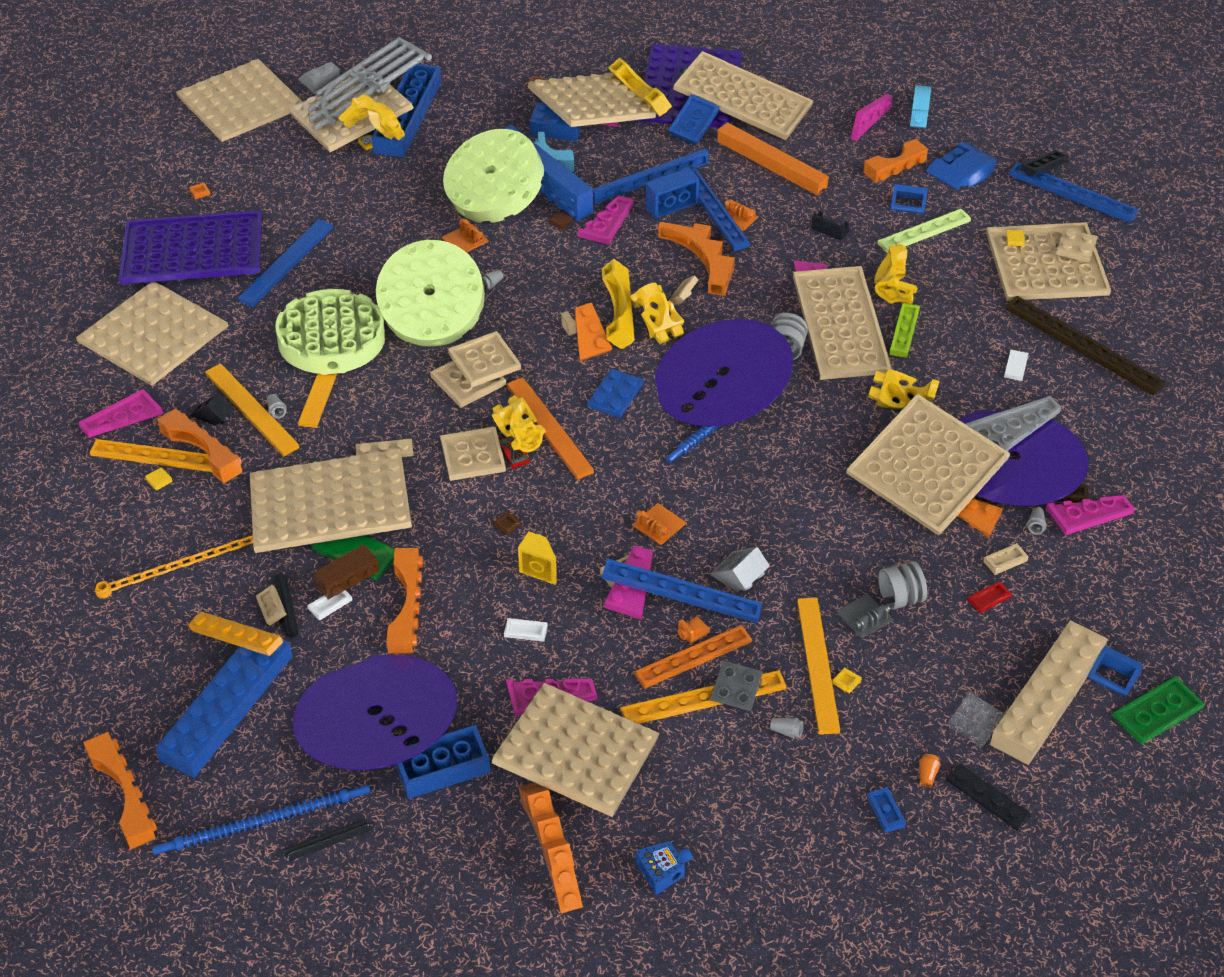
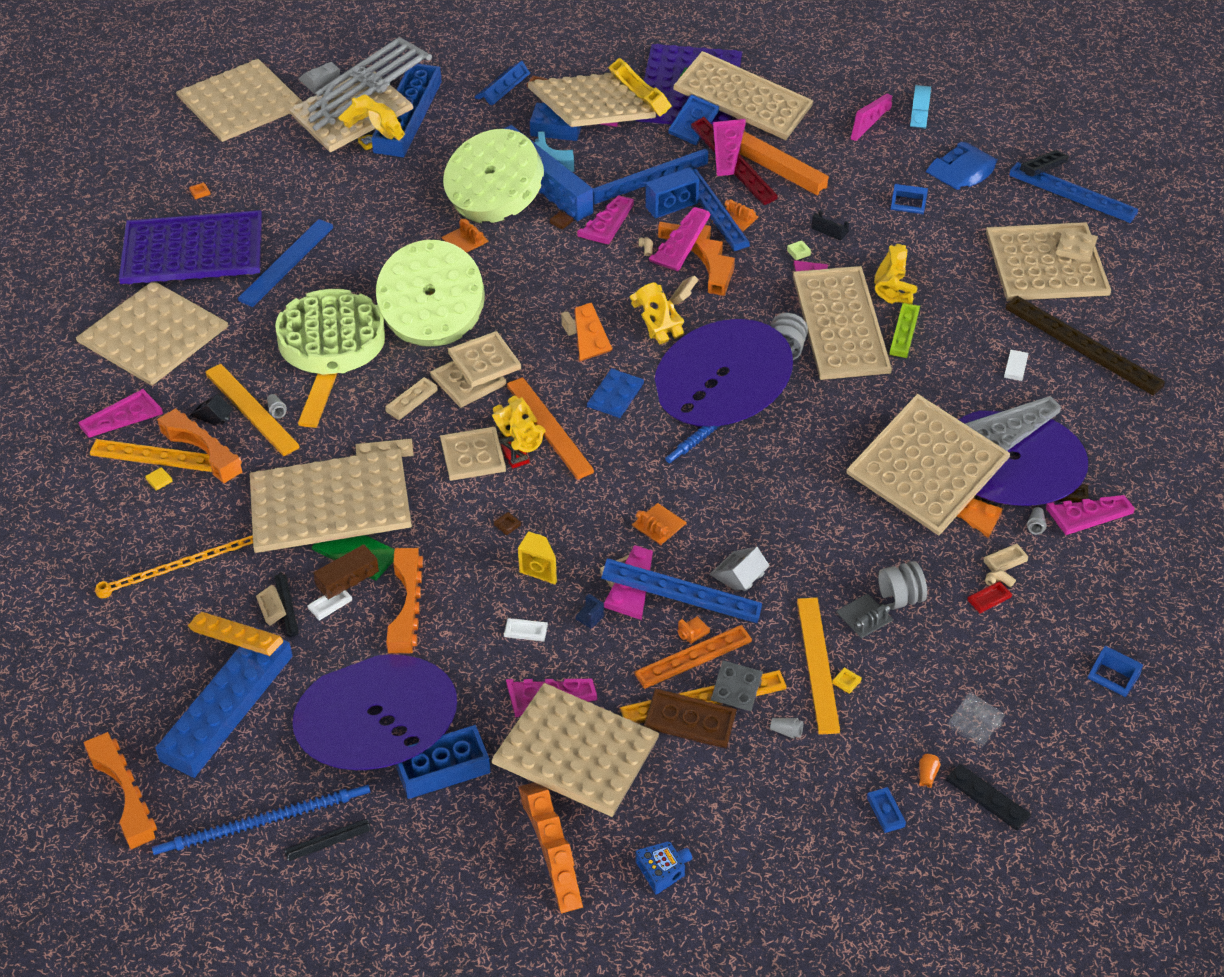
(411, 398): none -> tan plate
(491, 279): light grey cone -> none
(504, 83): none -> blue fence
(592, 612): none -> dark blue panel
(617, 281): yellow arch -> none
(648, 246): none -> tan arm
(681, 241): none -> dark pink wing
(690, 718): none -> reddish brown tile
(727, 144): none -> dark pink wing
(743, 170): none -> dark red tile
(799, 250): none -> yellowish green plate
(881, 168): orange arch -> none
(892, 389): yellow hips -> none
(925, 230): yellowish green tile -> none
(999, 575): none -> tan arm
(1015, 237): yellow tile -> none
(1048, 693): tan brick -> none
(1158, 710): green tile -> none

